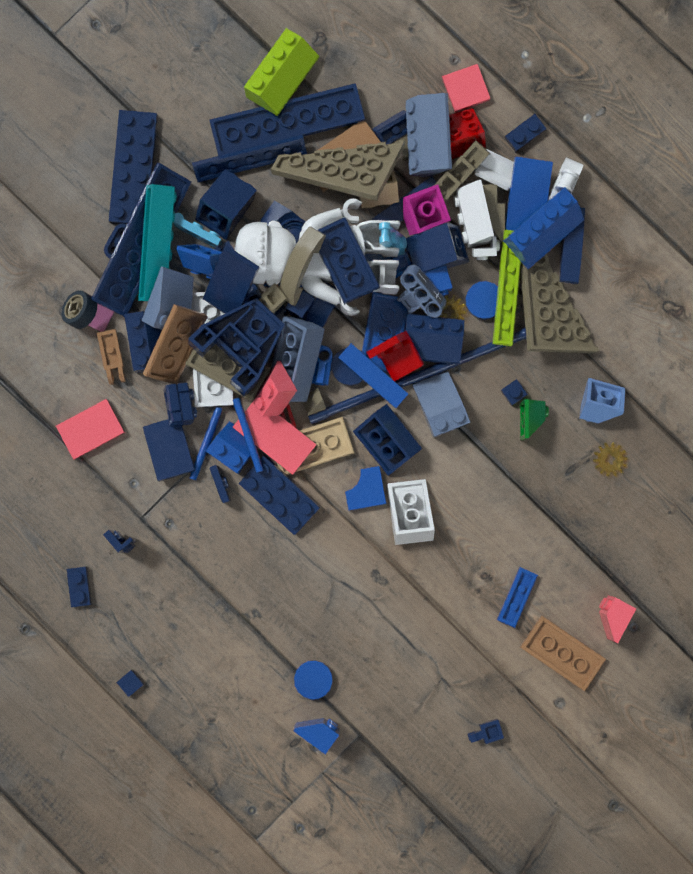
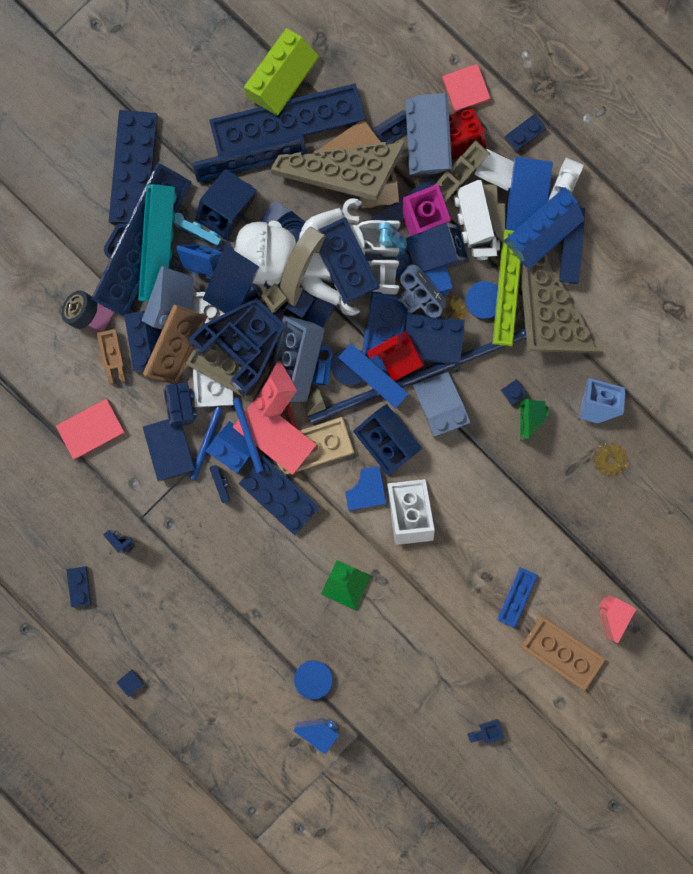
(346, 584): none -> green slope

